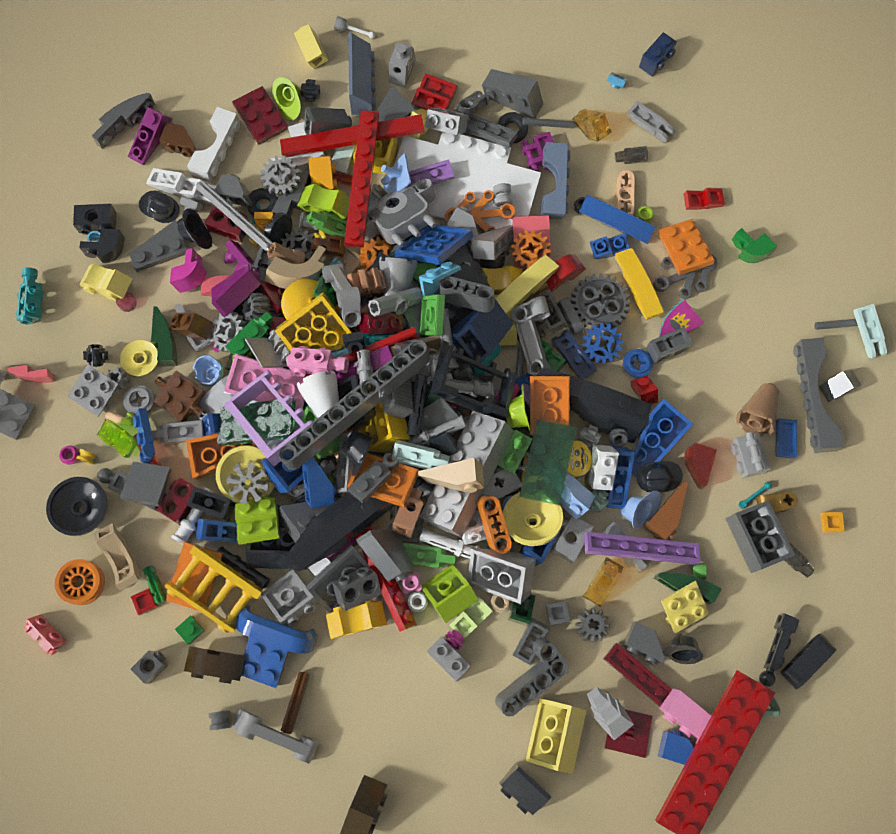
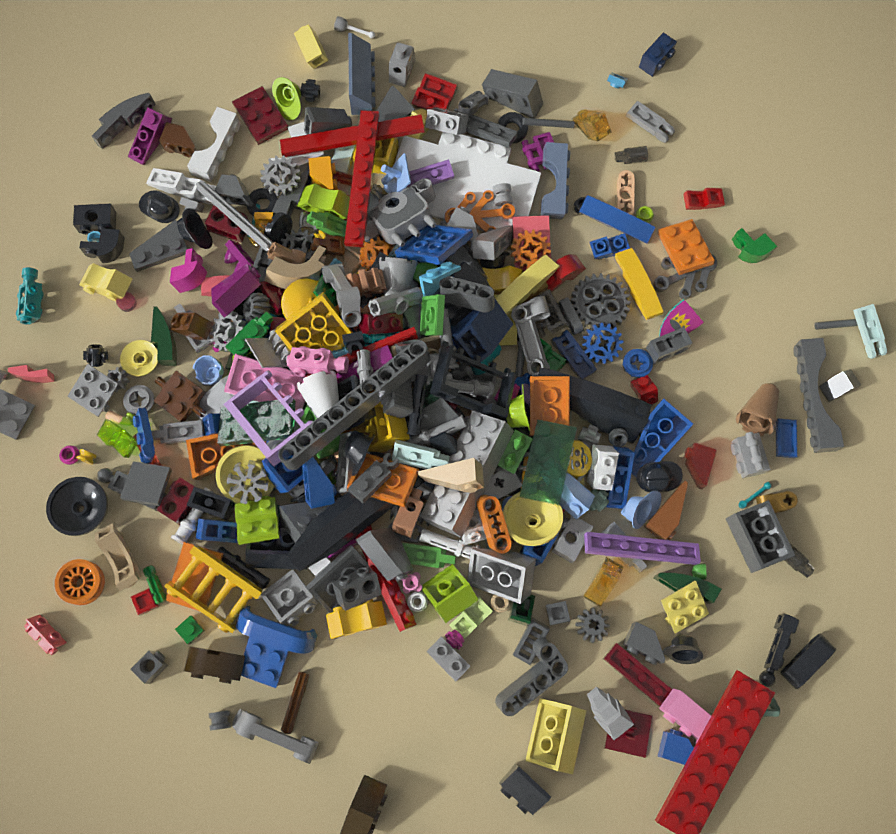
(832, 522): light orange plate -> none

